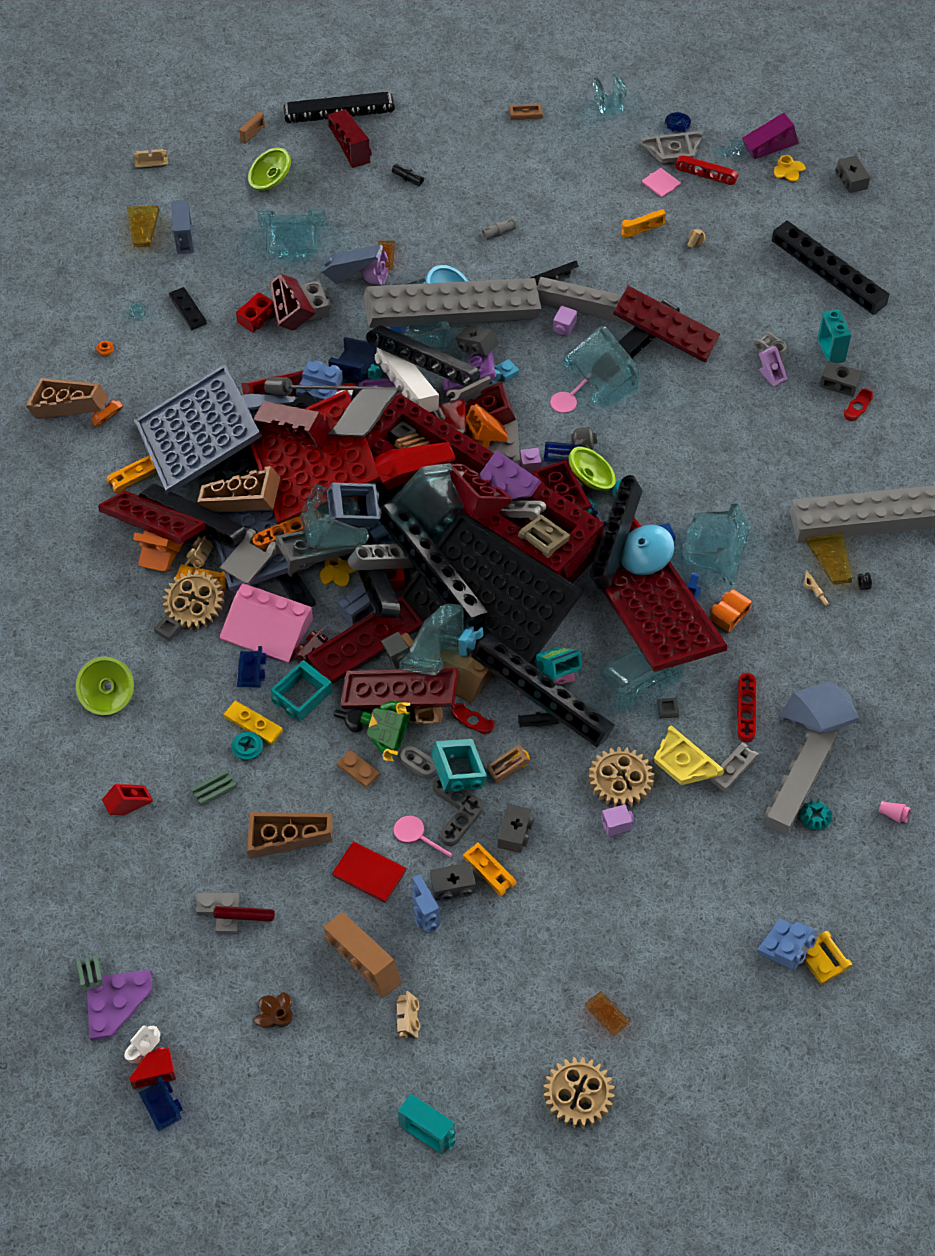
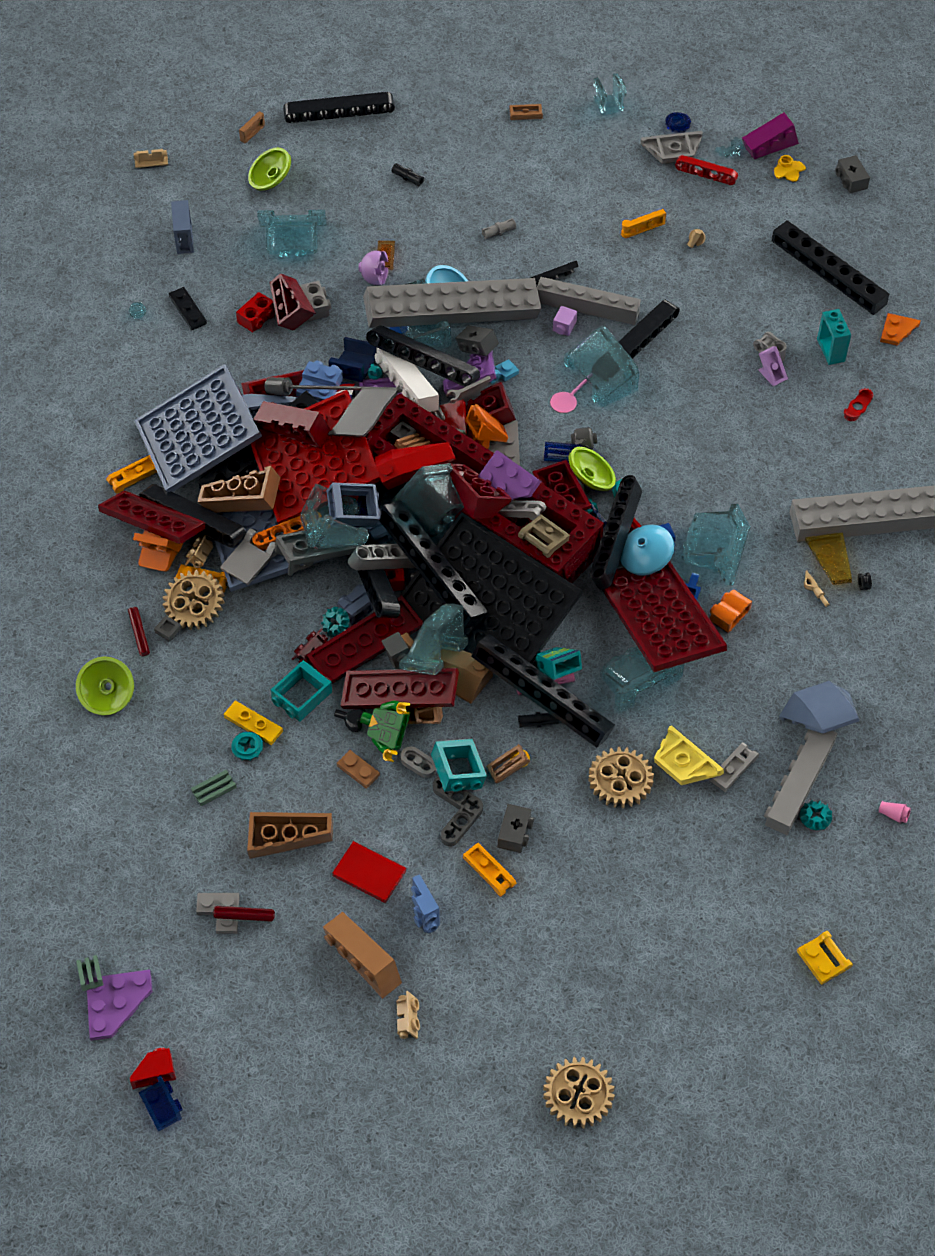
(65, 397): medium nougat wedge -> none
(101, 350): orange plate -> none
(111, 409): orange plate -> none
(126, 798): red slope -> none
(138, 631): none -> dark red axle
(142, 224): clear yellow wing -> none
(142, 1043): white bracket -> none
(250, 668): clear blue bracket -> none
(266, 621): bright pink slope -> none
(272, 1009): reddish brown plate -> none
(296, 589): black plate -> none
(338, 573): yellow plate -> none
(341, 616): none -> teal gear
(348, 263): sand blue wedge -> none
(350, 138): dark red wedge -> none
(410, 829): bright pink piece -> none
(427, 1124): teal window -> none
(460, 874): dark grey brick -> none
(462, 714): red piece -> none
(468, 640): medium azure plate -> none
(530, 459): lavender brick -> none
(607, 1013): clear orange plate -> none
(617, 820): lavender brick -> none
(661, 182): bright pink piece -> none
(666, 324): dark red plate -> none
(668, 708): dark grey tile -> none
(744, 707): red beam -> none
(788, 943): medium blue plate -> none
(840, 378): dark grey brick -> none
(897, 328): none -> orange wing

